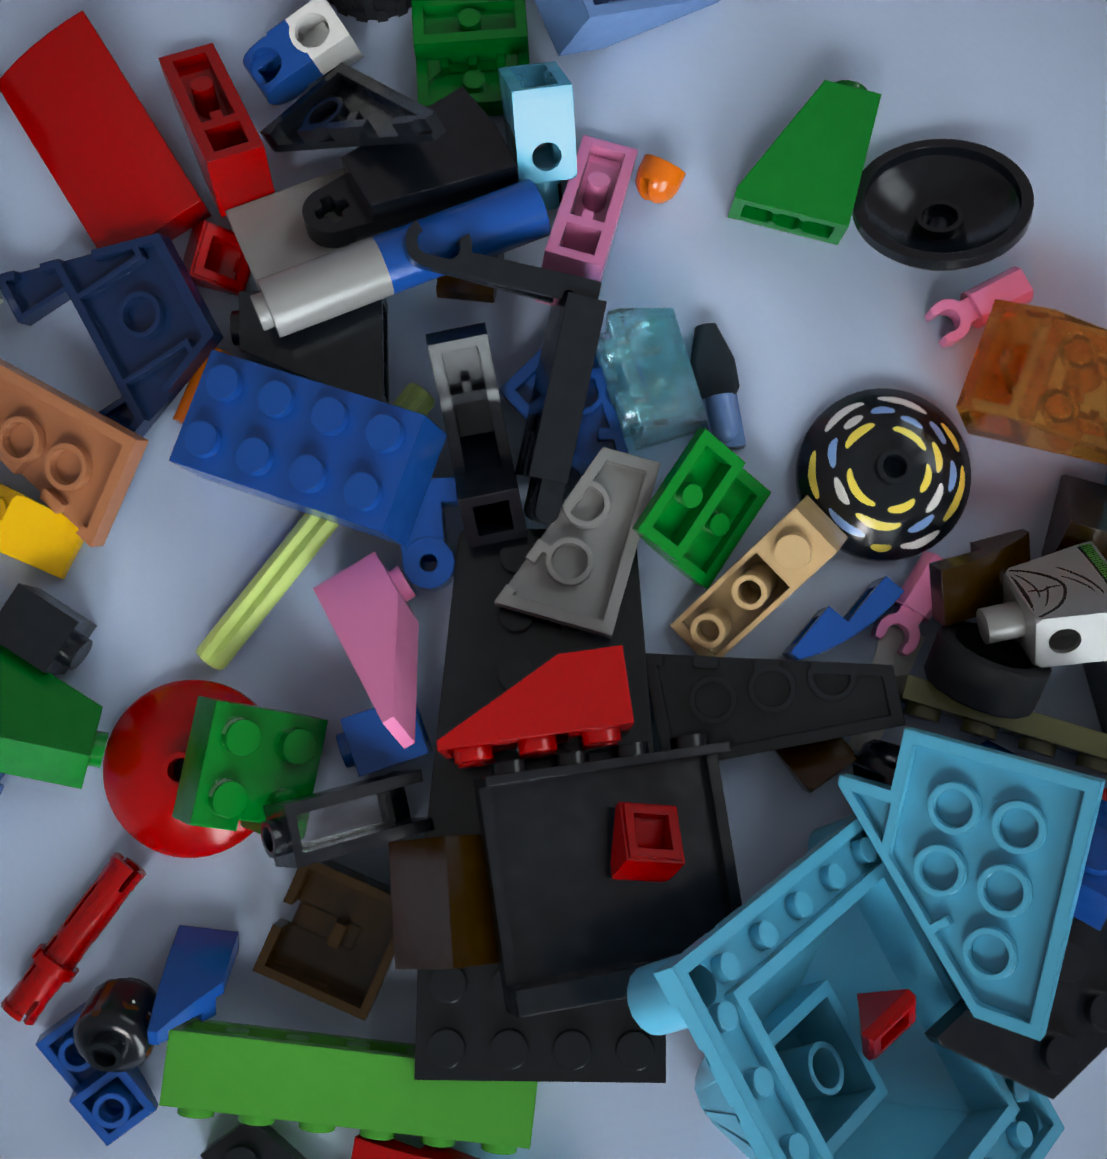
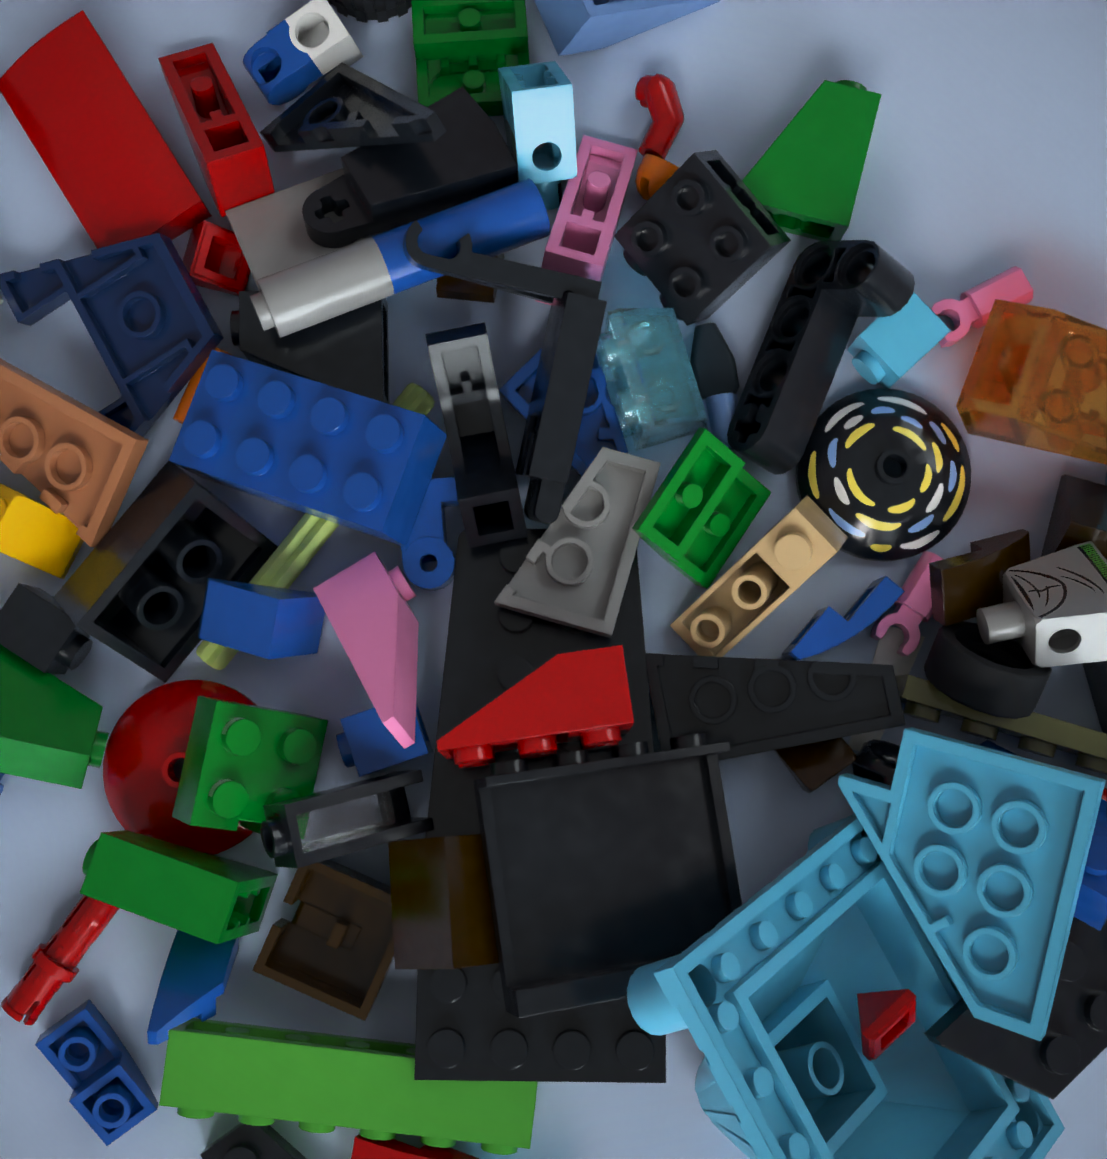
(115, 1025): black head -> none
(151, 571): none -> black slope
(177, 885): none -> green slope
(261, 619): none -> blue slope
(646, 842): red slope -> none
(667, 116): none -> red arm
(700, 237): none -> black brick
(805, 343): none -> black beam
(896, 343): none -> medium azure brick
(943, 204): black dish -> none

